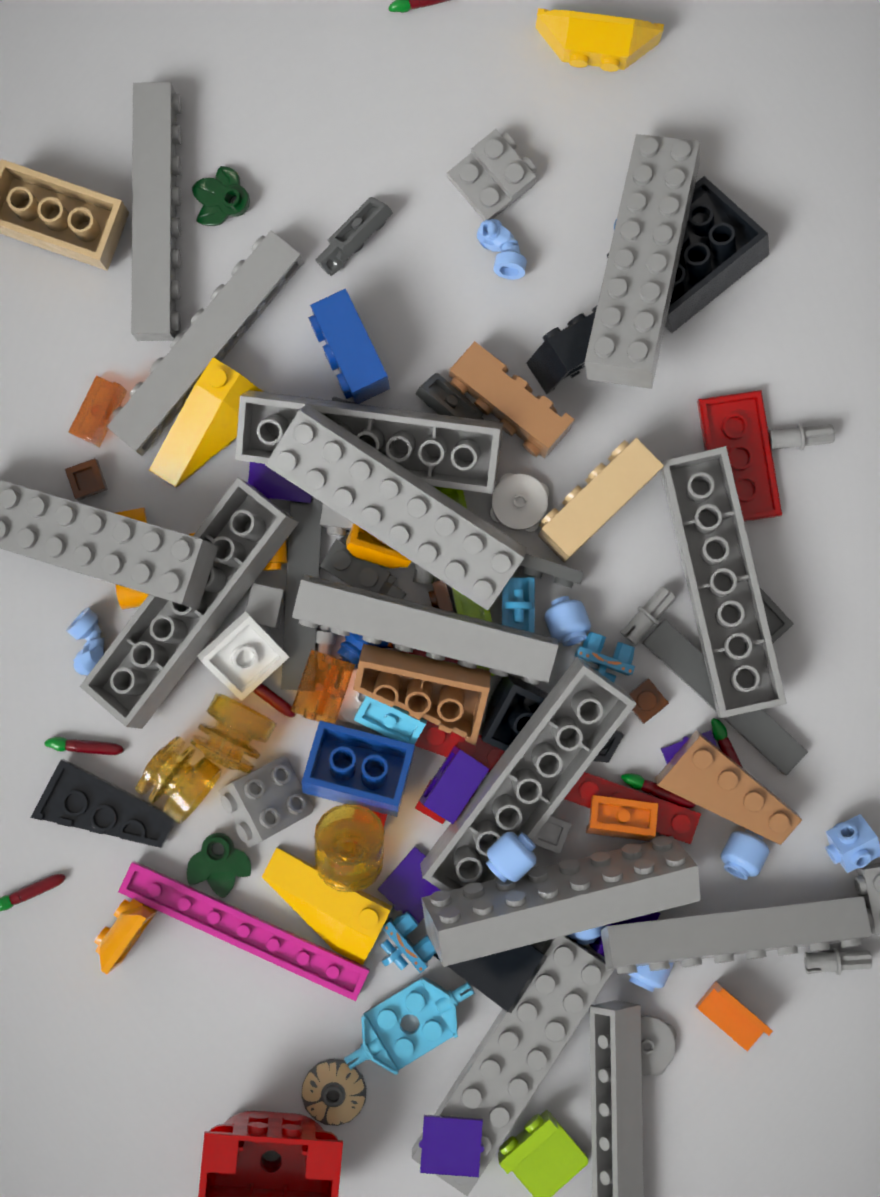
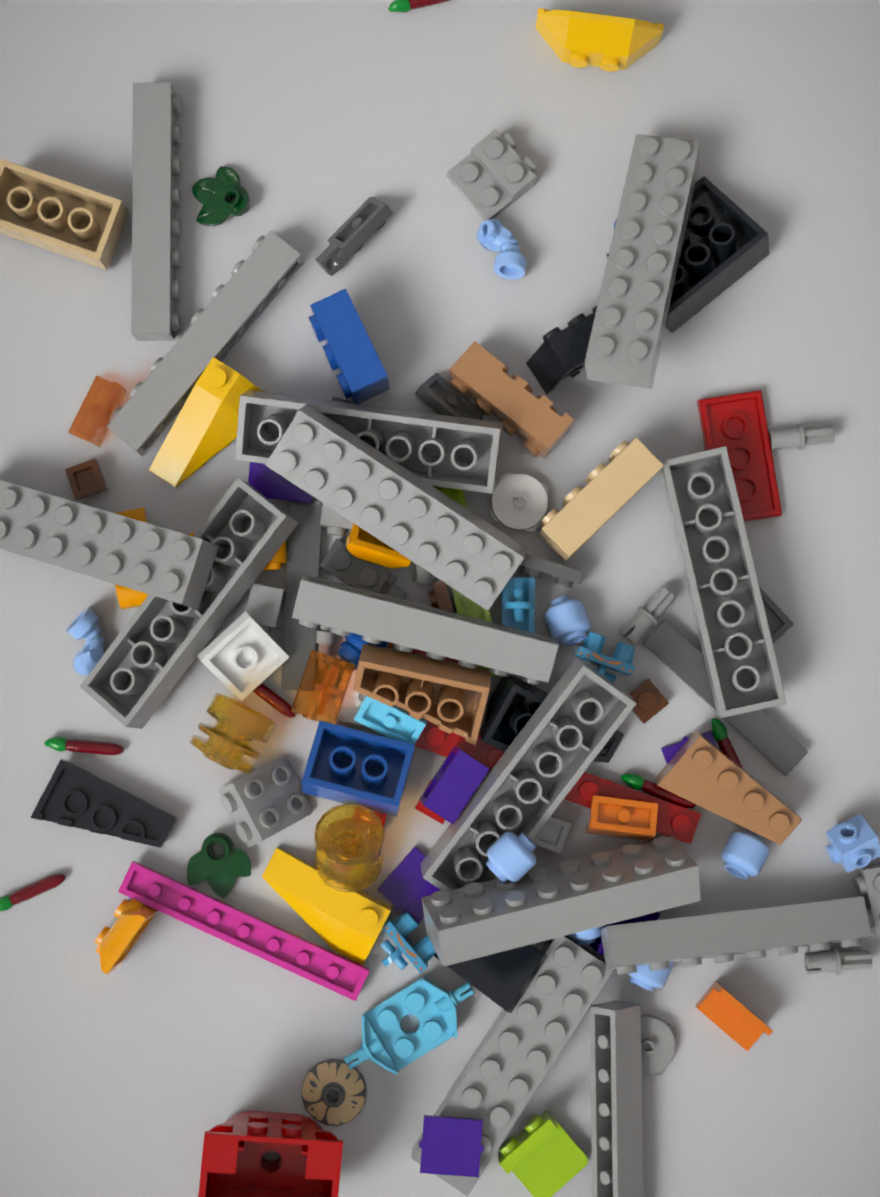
(178, 779): clear yellow wheel -> none

